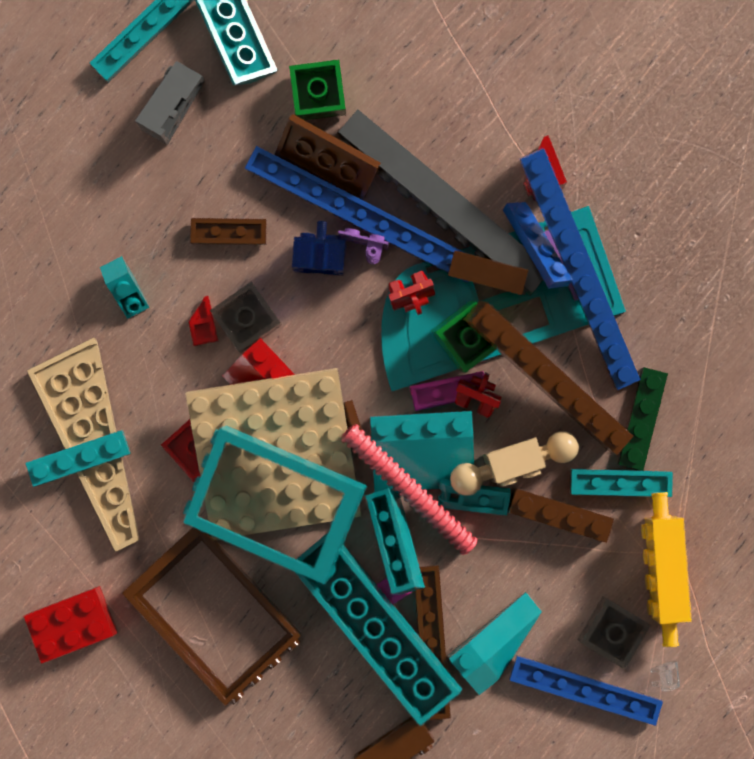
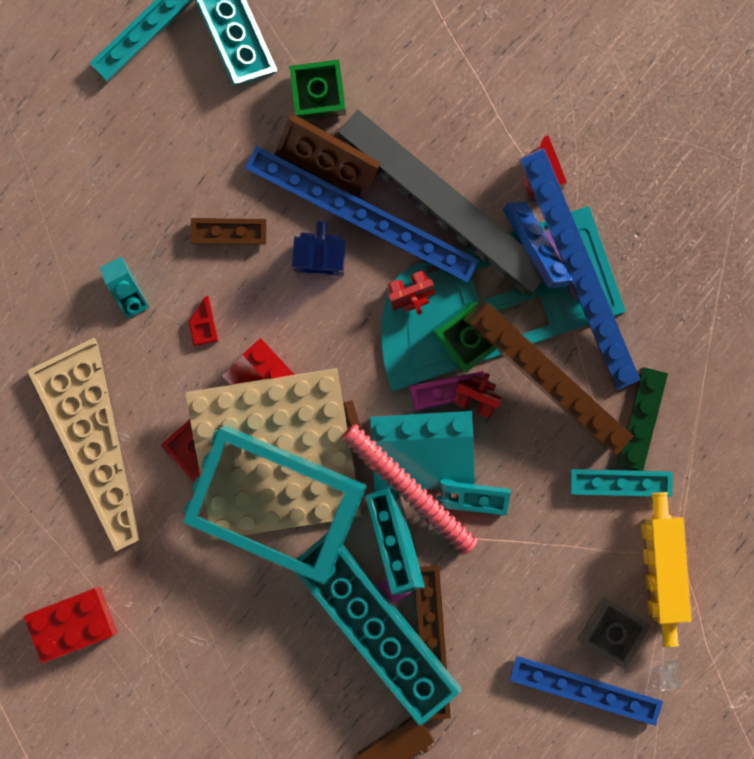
(78, 458): teal plate -> none
(161, 567): reddish brown window -> none
(170, 102): dark grey wedge -> none
(245, 317): clear smoke brick -> none
(374, 243): medium lavender hinge -> none
(488, 272): reddish brown tile -> none
(493, 646): teal wedge -> none
(513, 461): tan brick -> none
(560, 515): reddish brown brick -> none

